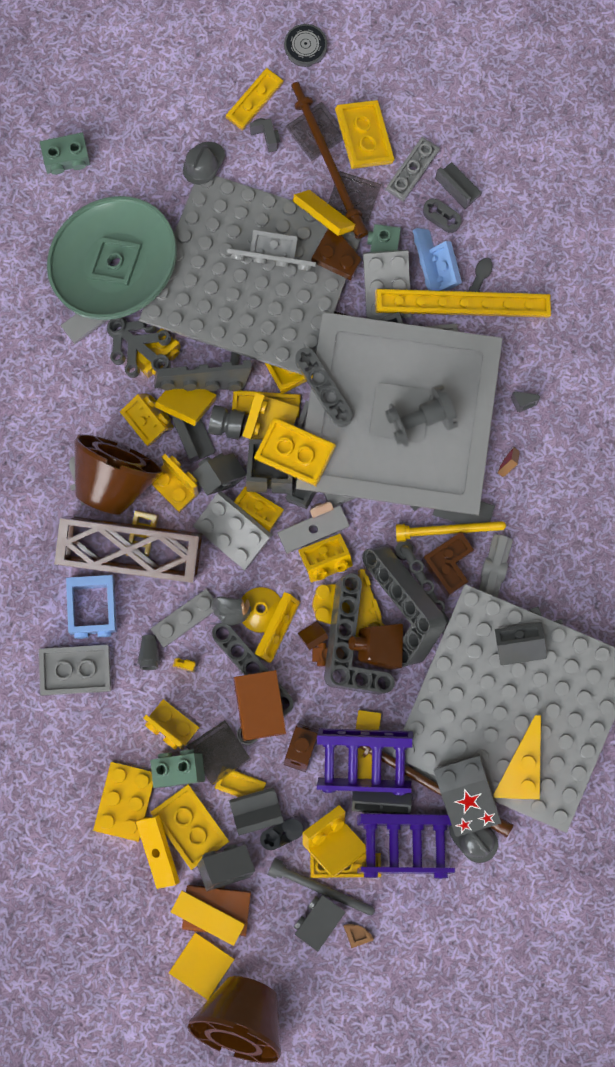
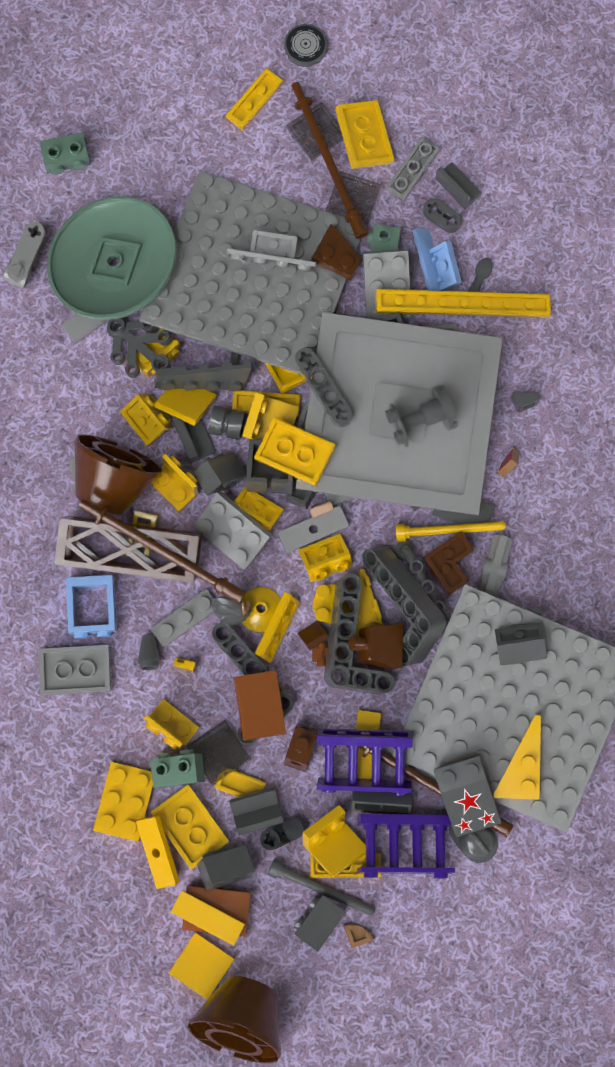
(24, 257): none -> light grey piece
(203, 162): dark grey piece -> none
(221, 584): none -> reddish brown bar
(265, 126): dark grey bracket -> none
(323, 212): yellow tile -> none

